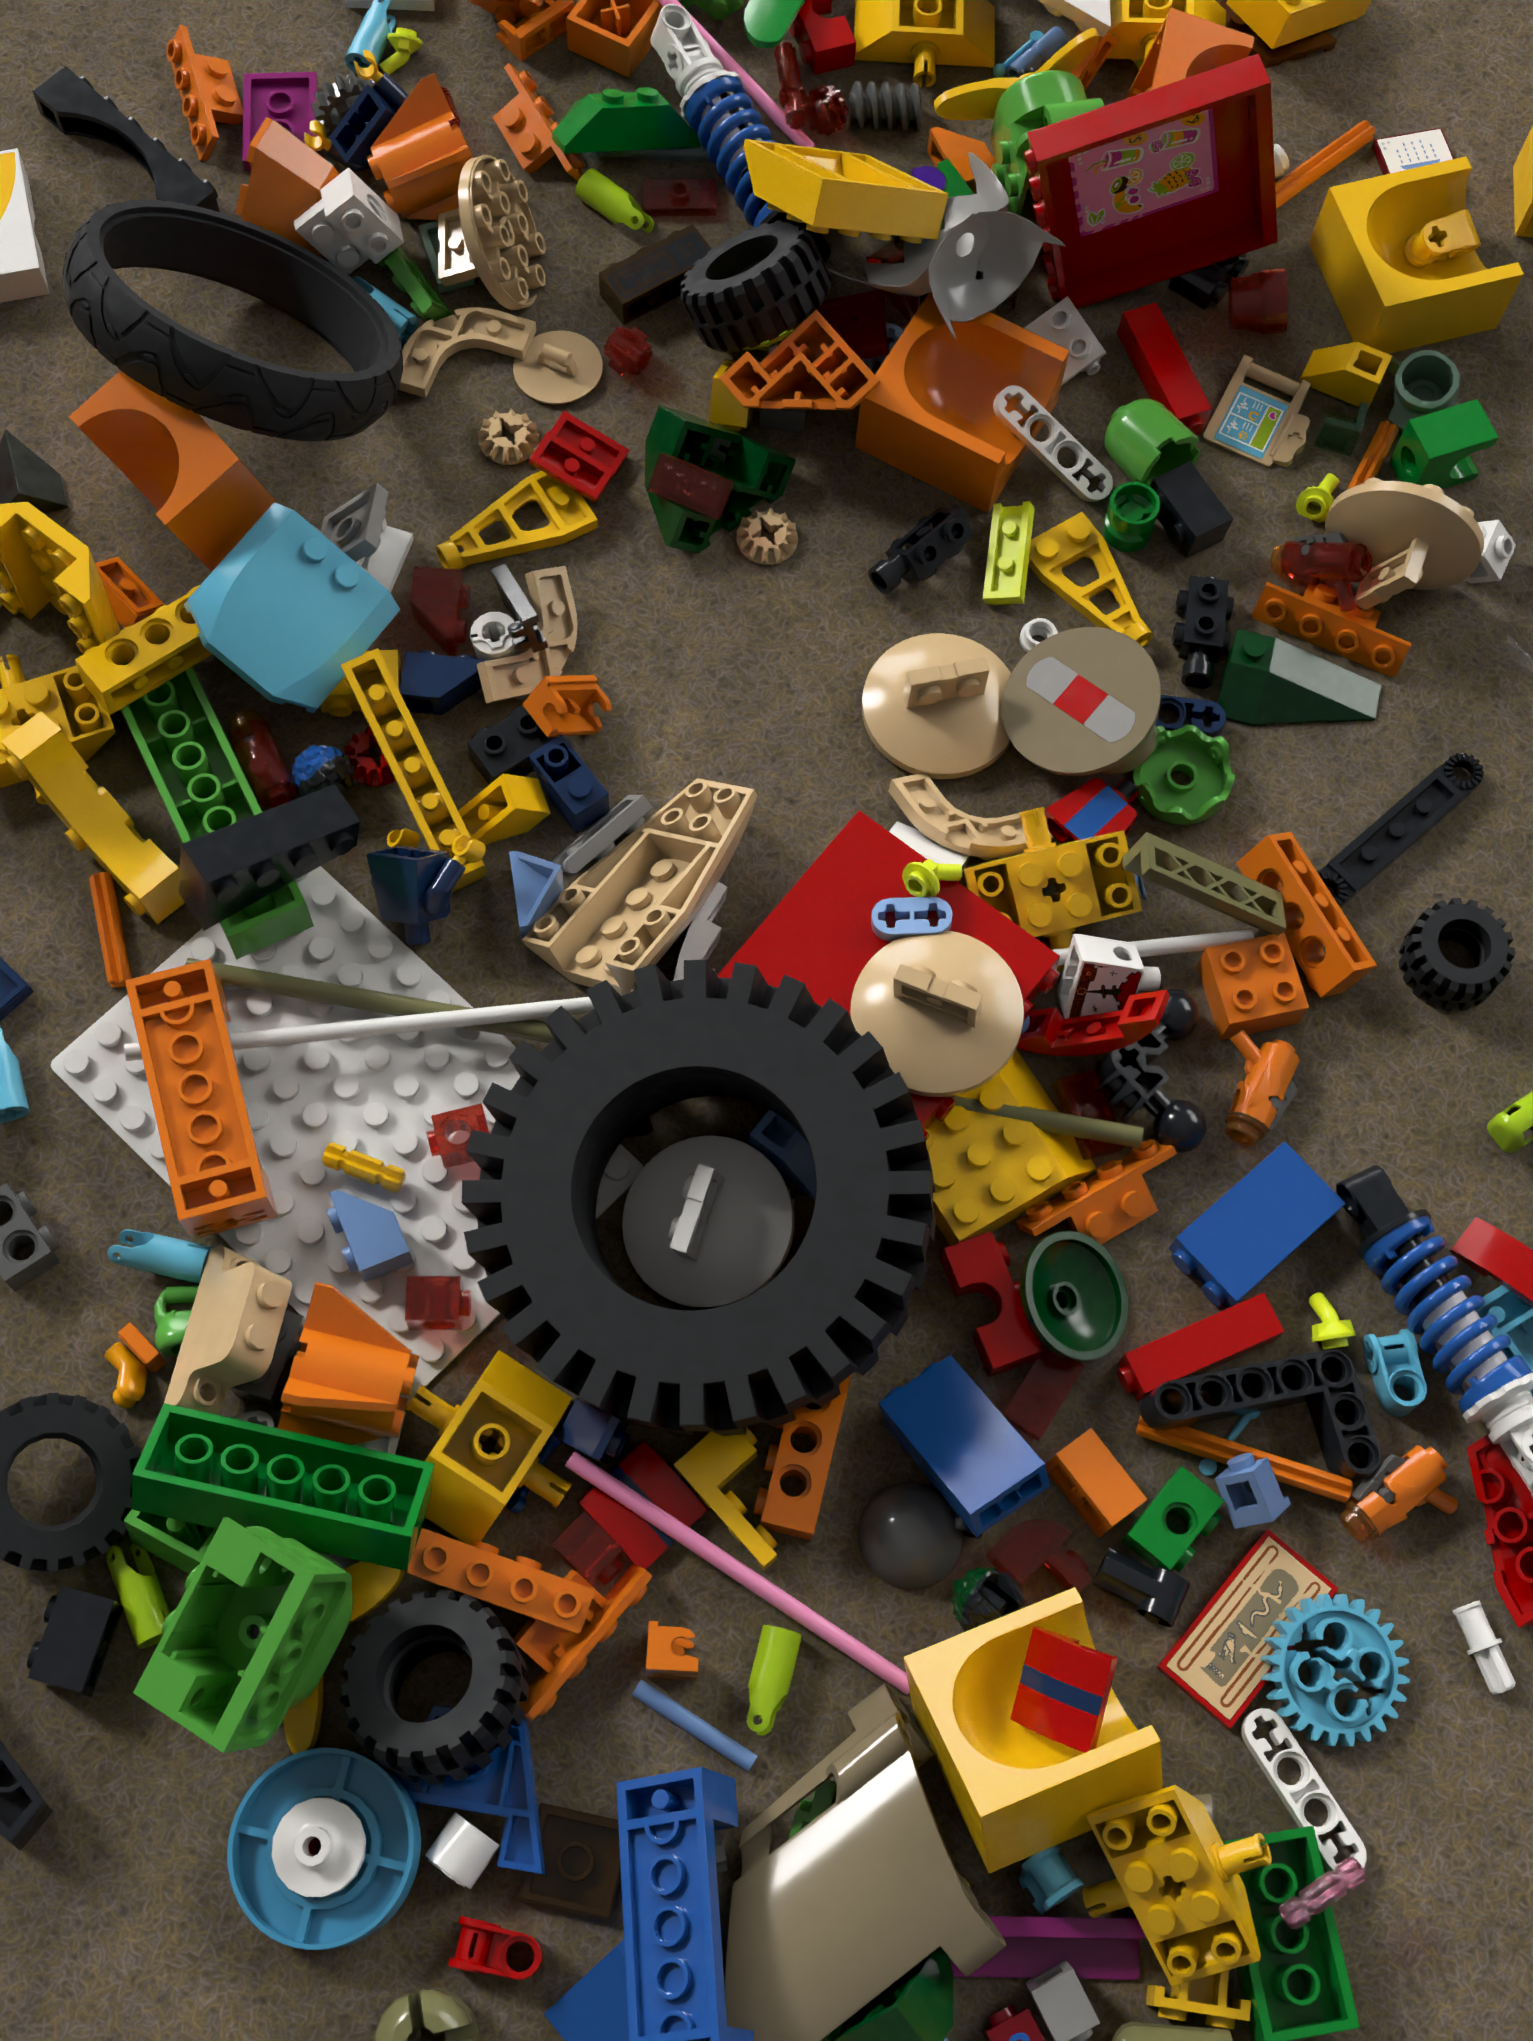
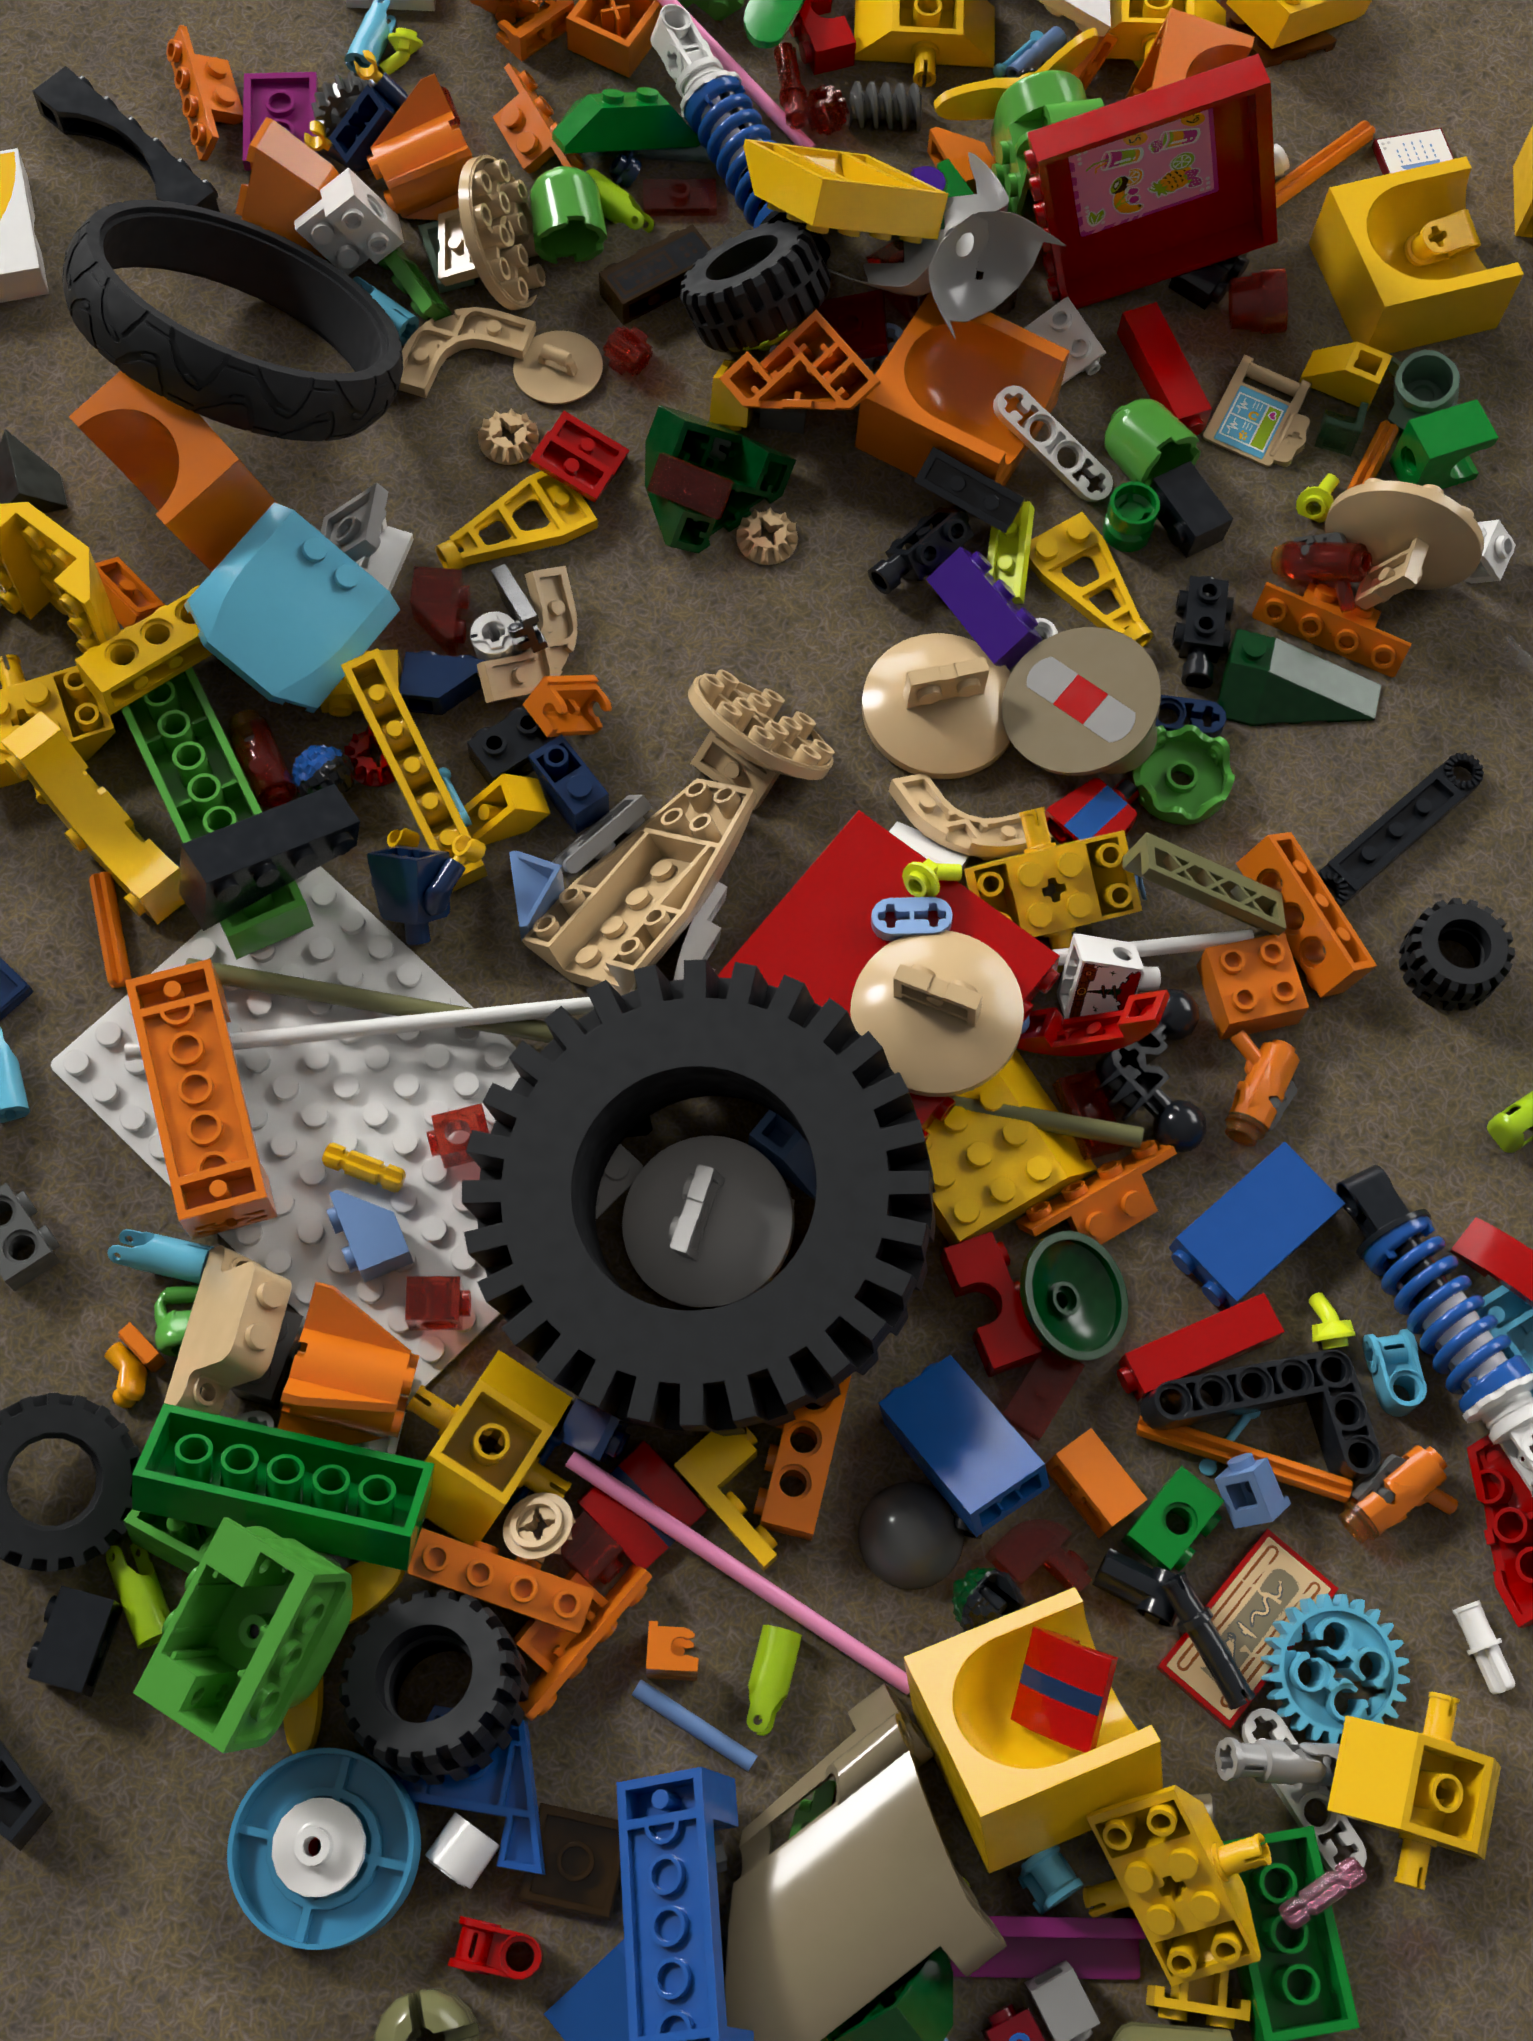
(446, 775): none -> medium azure hinge
(525, 1518): none -> tan gear
(567, 215): none -> bright green cylinder
(625, 168): none -> dark blue plate
(746, 743): none -> tan bracket
(969, 490): none -> black hinge
(985, 607): none -> dark purple brick
(1197, 1622): none -> black pin
(1277, 1761): none -> light grey piece
(1416, 1787): none -> yellow slope

